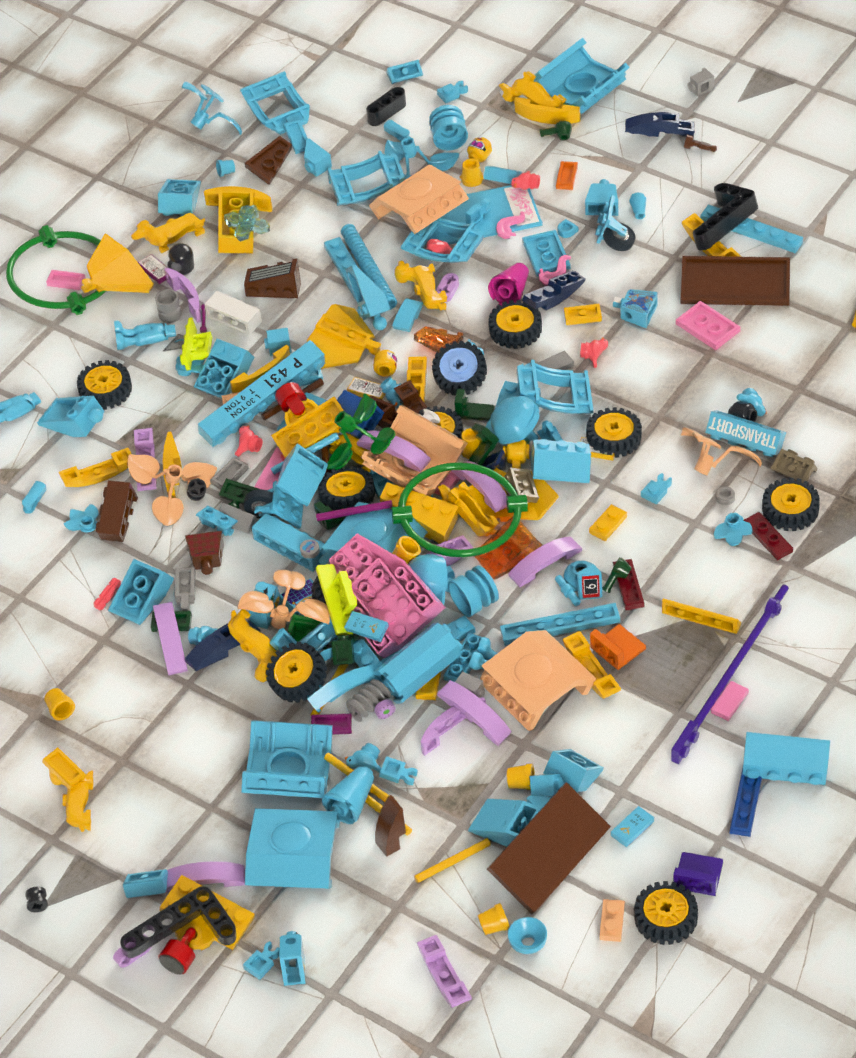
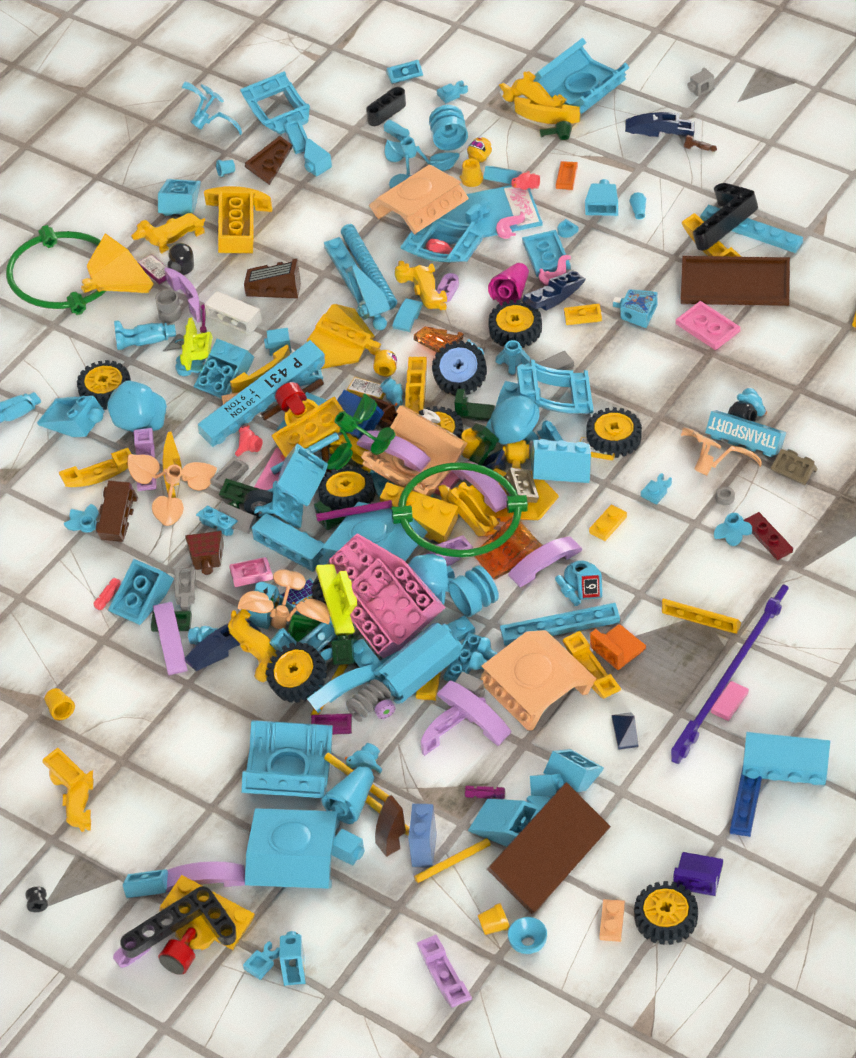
(33, 497): medium azure bar -> none
(65, 279): bright pink tile -> none
(136, 407): none -> medium azure piece
(197, 485): black wheel -> none
(246, 221): clear light blue plant -> none
(250, 572): none -> bright pink tile
(309, 549): light grey tile -> none
(341, 178): medium azure wedge -> none
(348, 847): none -> medium azure brick
(366, 626): medium azure tile -> none
(395, 770): medium azure plate -> none
(406, 549): yellow piece -> none
(410, 397): reddish brown slope -> none
(422, 835): none -> medium blue brick
(485, 792): none -> magenta axle
(513, 356): none -> medium azure rock
(519, 776): yellow piece -> none
(593, 350): coral animal -> none
(615, 234): plate -> none
(621, 570): dark green bar -> none
(625, 730): none -> dark blue slope
(630, 589): dark red plate -> none
(632, 826): medium azure tile -> none
(790, 504): wheel -> none

